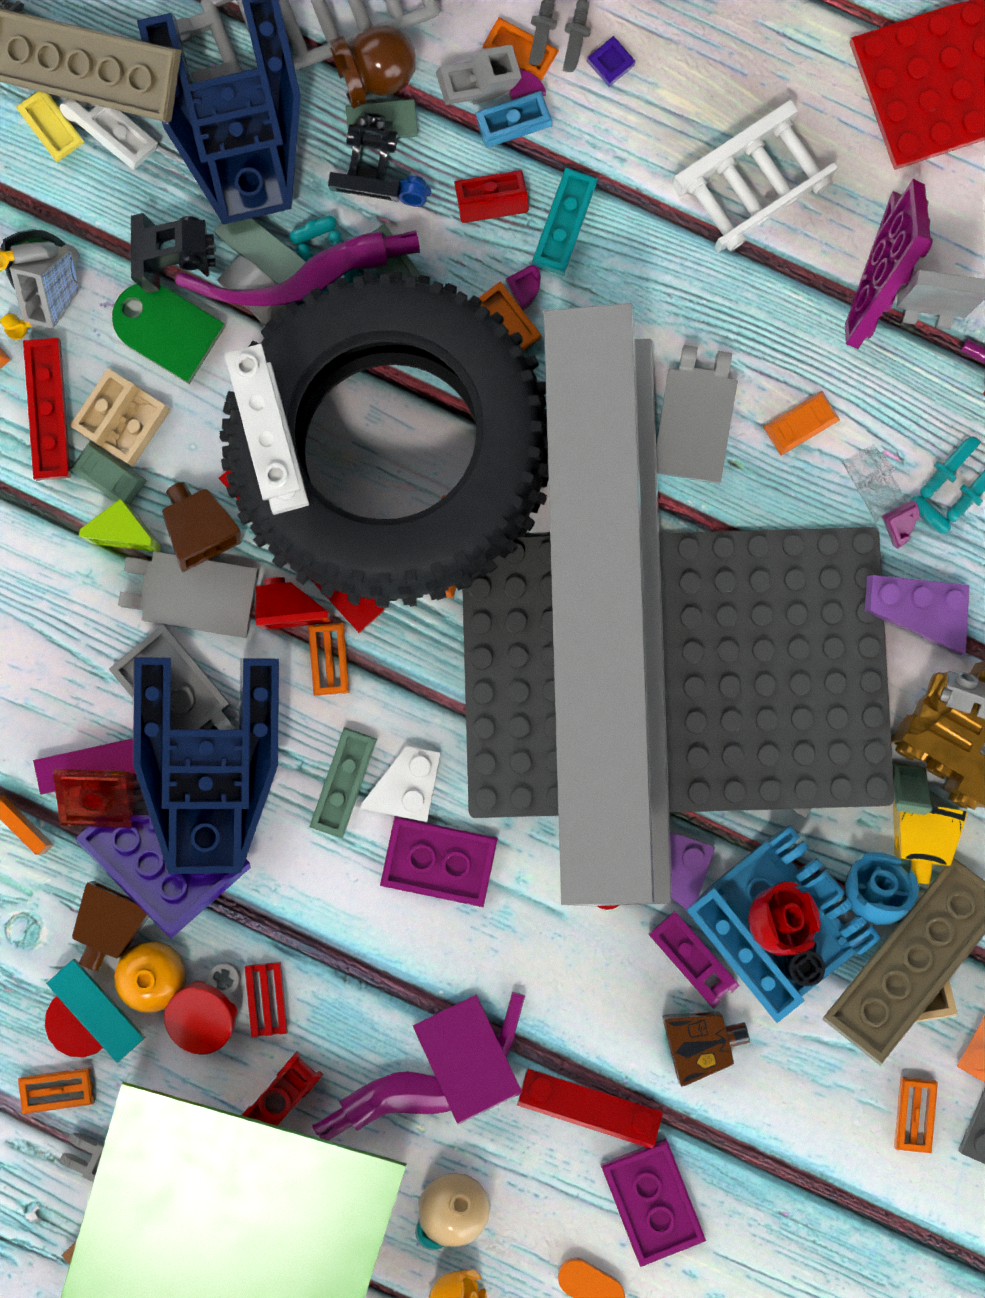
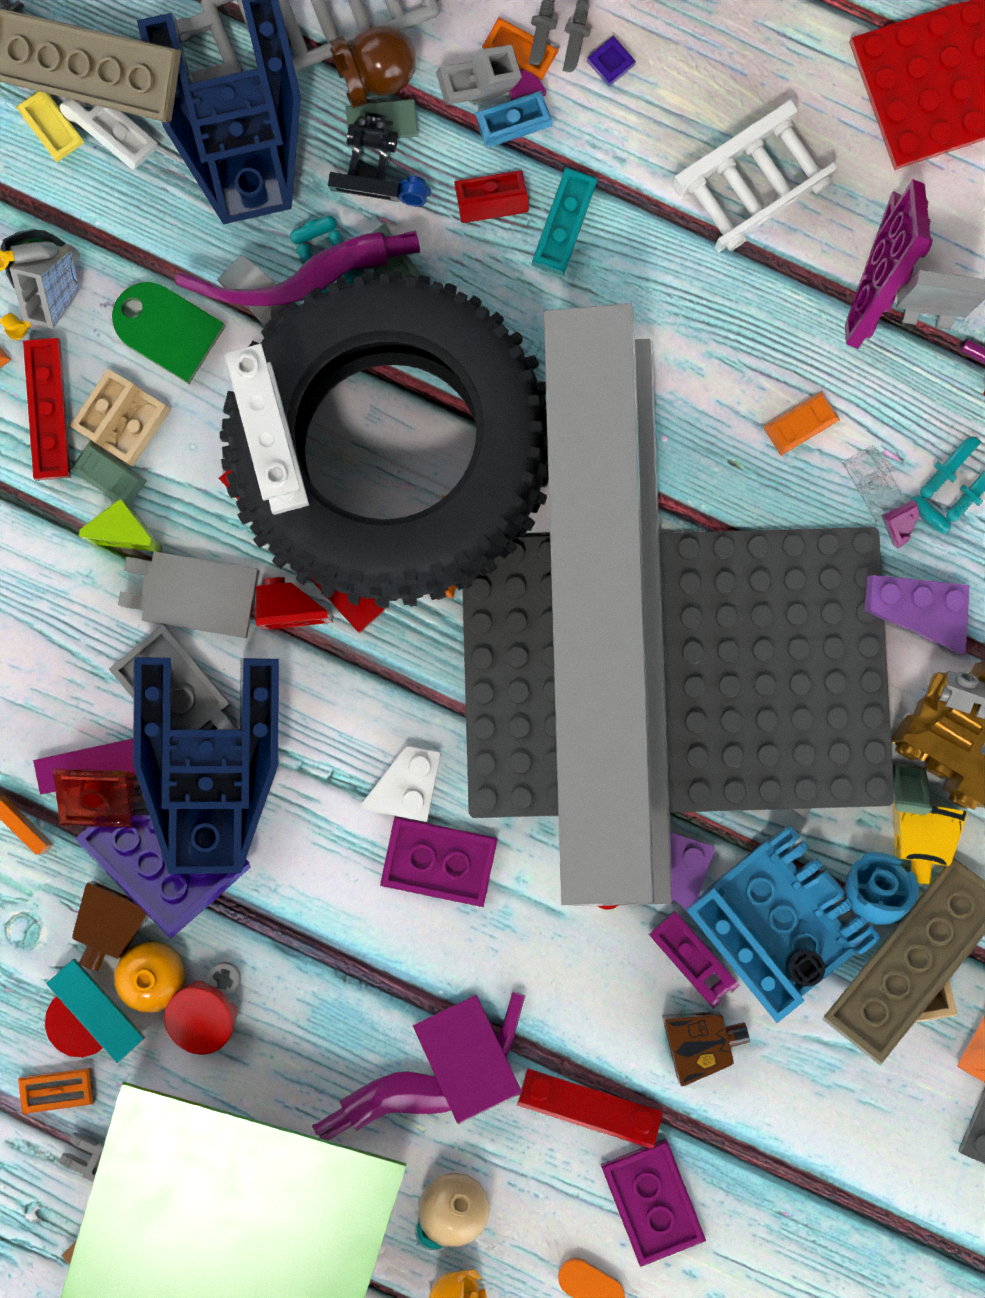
(190, 249): black tile -> none
(198, 526): reddish brown torso -> none
(252, 1002): red tile -> none
(260, 248): sand green tile -> none
(289, 1085): red piece -> none
(330, 689): orange tile -> none
(343, 782): sand green tile -> none
(515, 319): orange tile -> none
(524, 285): magenta tile -> none
(696, 419): light grey tile -> none
(784, 919): red cylinder -> none
(917, 1085): orange tile -> none

